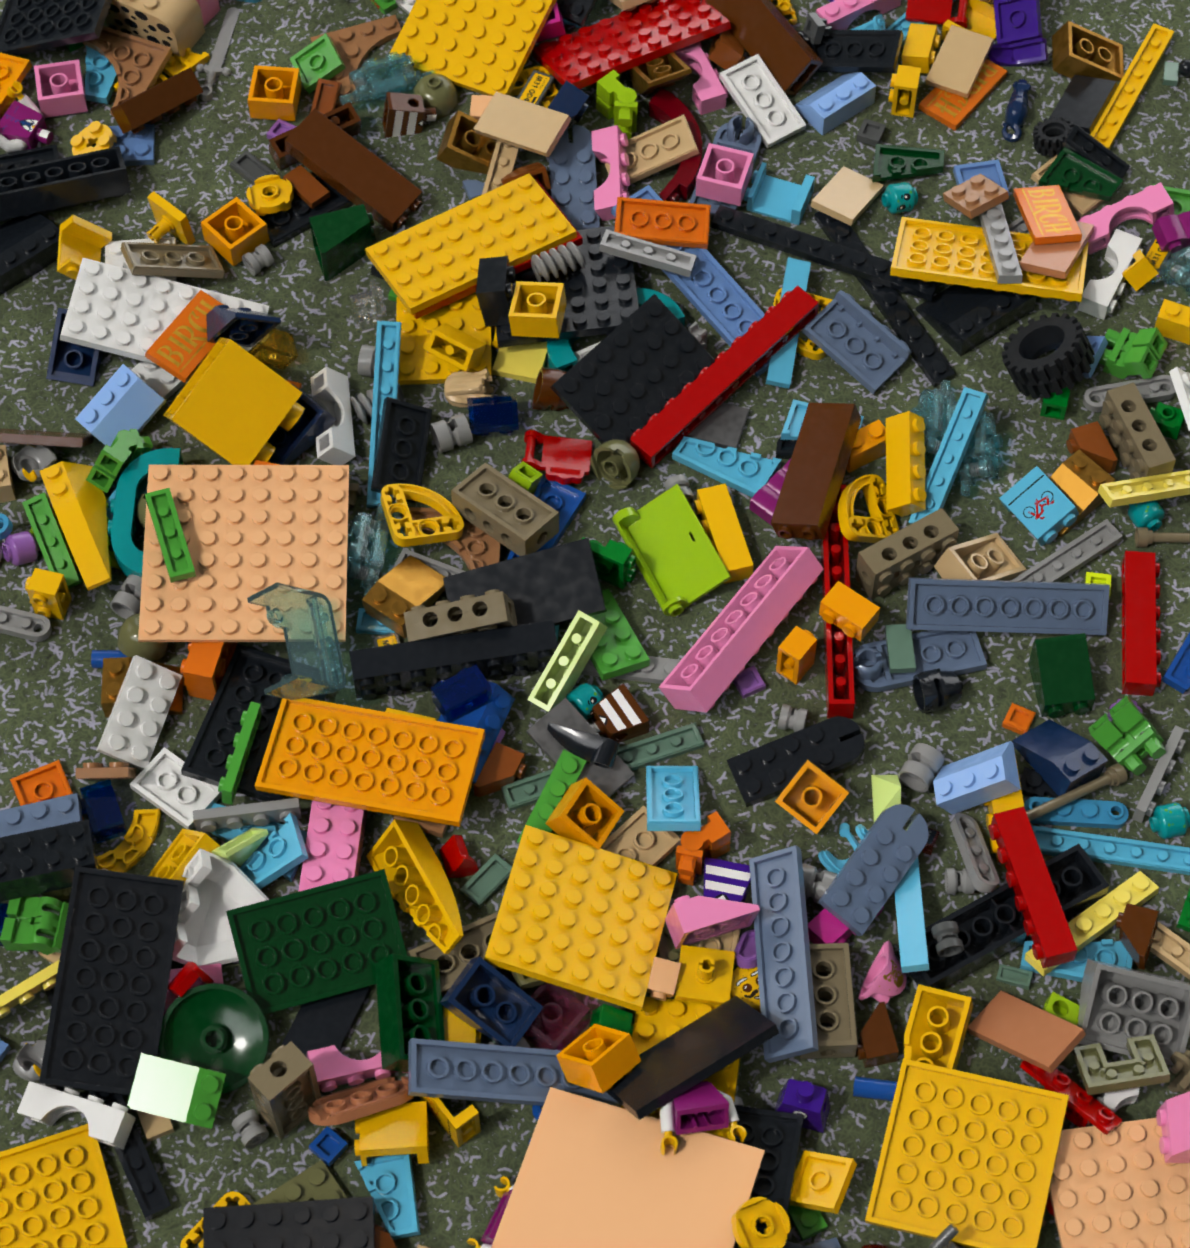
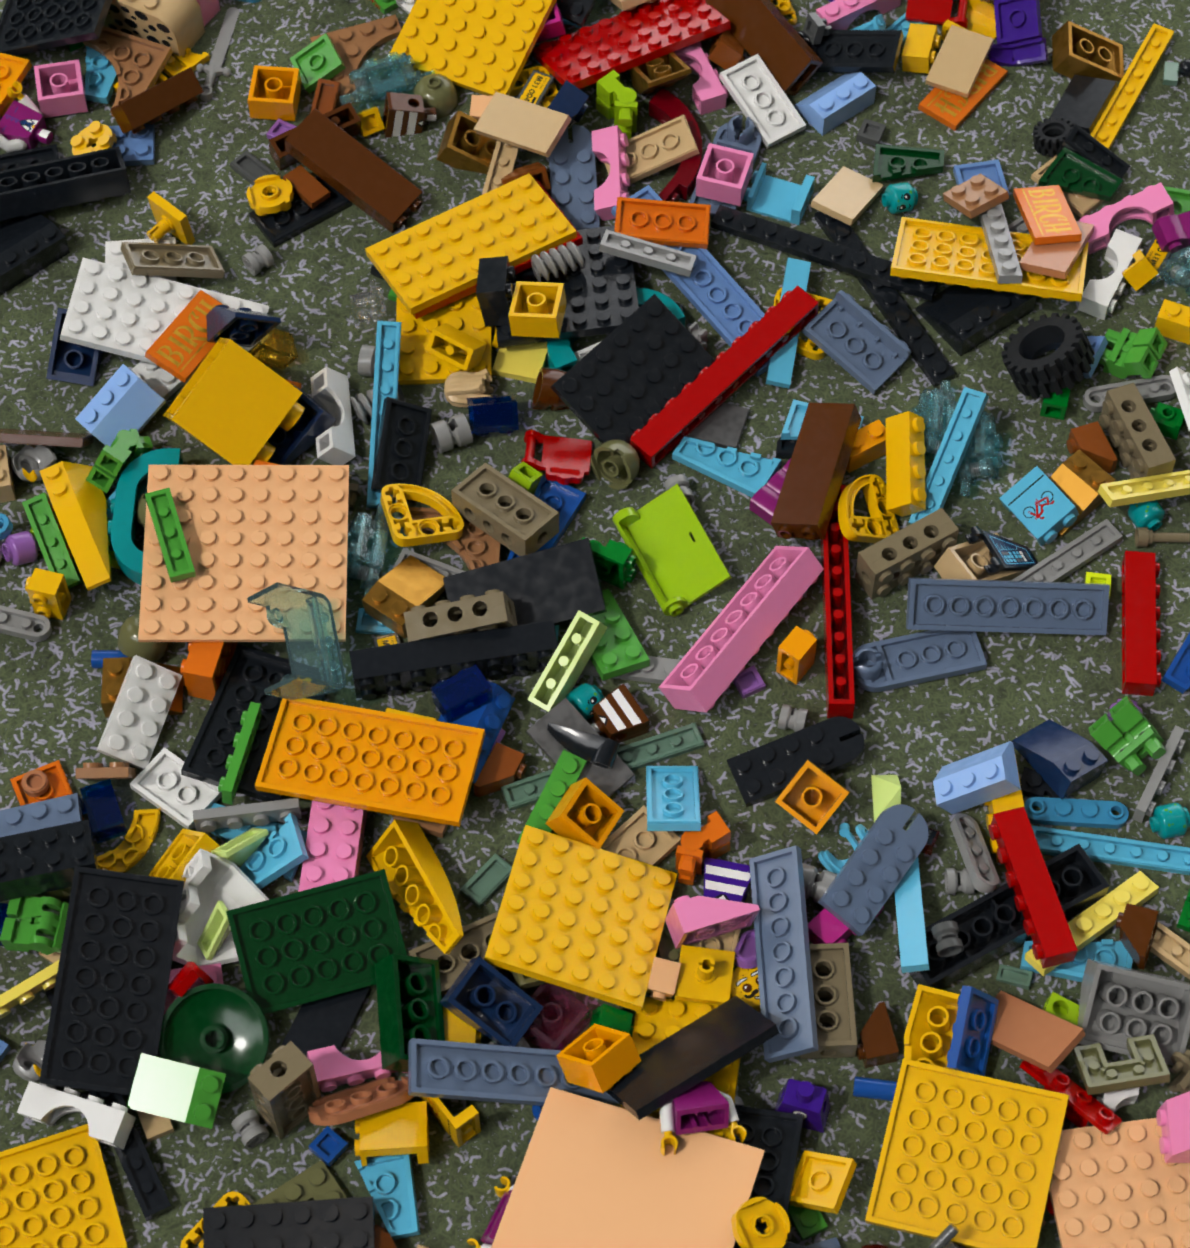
(35, 783): none -> nougat tile
(77, 241): yellow panel -> none
(128, 599): light grey wheel -> none
(215, 931): none -> yellowish green slope
(234, 231): light orange brick -> none
(341, 238): dark green slope -> none
(370, 121): none -> yellow tile
(457, 859): red tile -> none
(473, 188): sand blue tile -> none
(724, 530): yellow brick -> none
(849, 611): light orange brick -> none
(884, 976): bright pink hat -> none
(900, 649): sand green tile -> none
(905, 90): yellow brick -> none
(921, 767): light grey wheel -> none
(936, 690): black helmet -> none
(972, 1031): none -> blue plate
(1006, 553): none -> flag
(1016, 110): dark blue animal -> none
(1018, 719): orange tile -> none
(1062, 675): dark green slope -> none
(1114, 775): dark tan piece -> none

